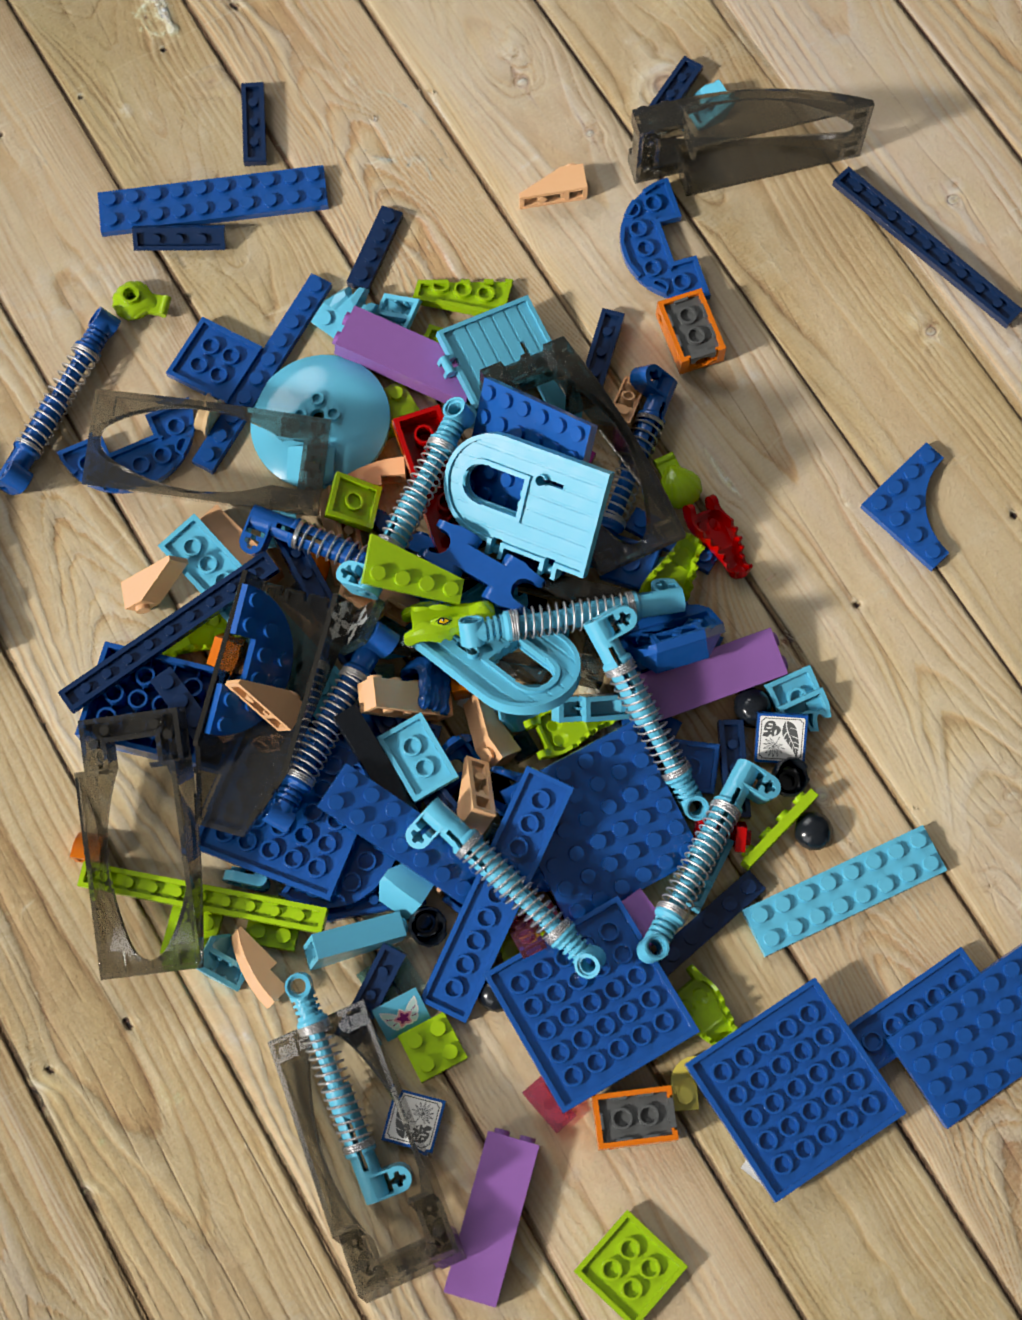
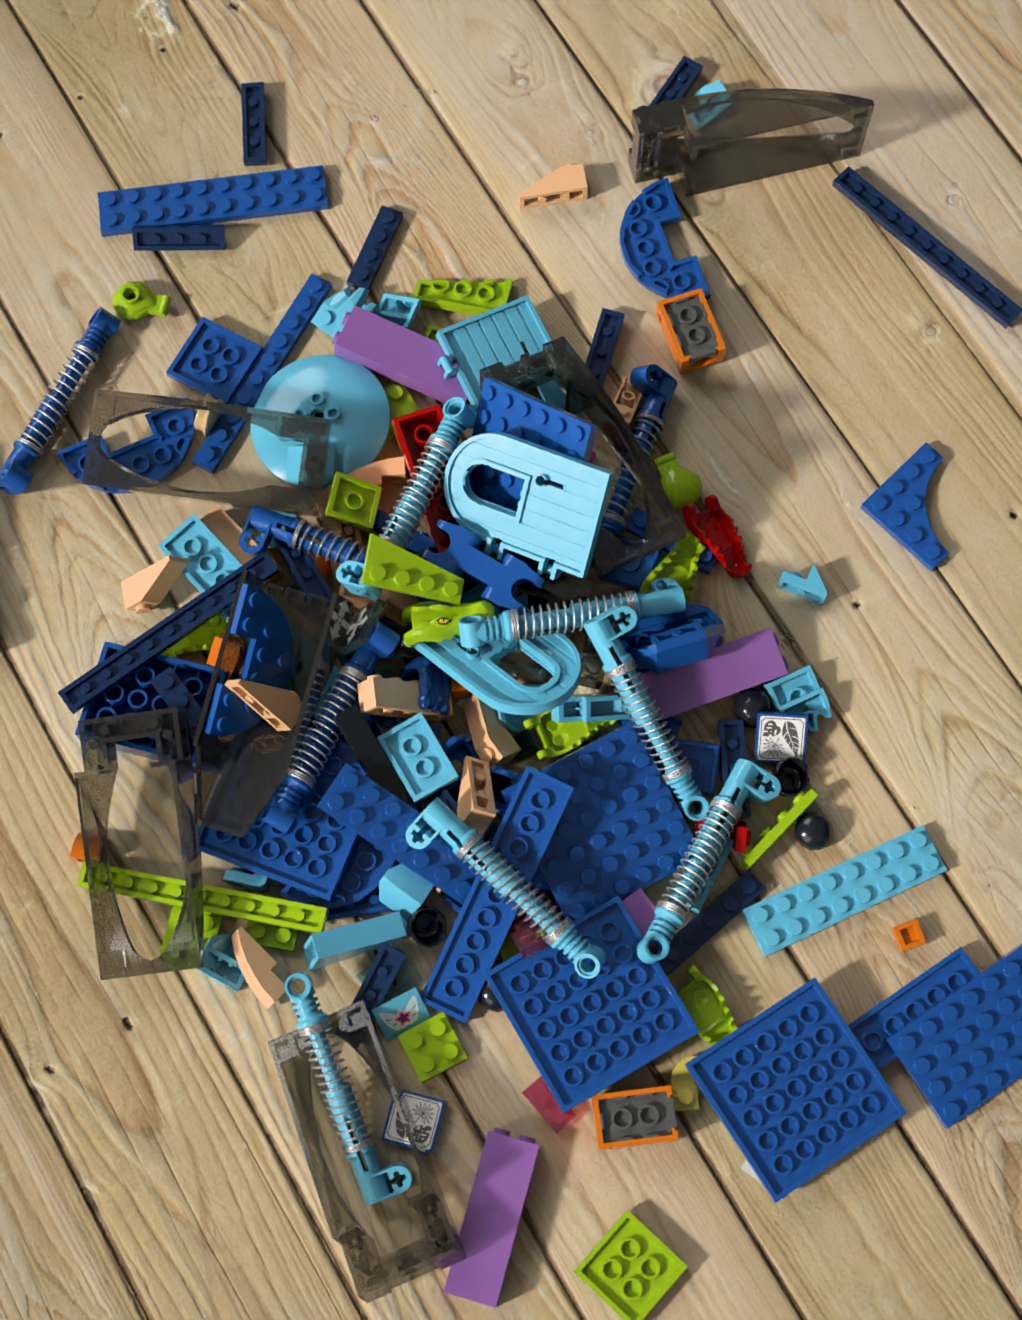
(810, 589): none -> medium azure slope
(908, 935): none -> orange plate

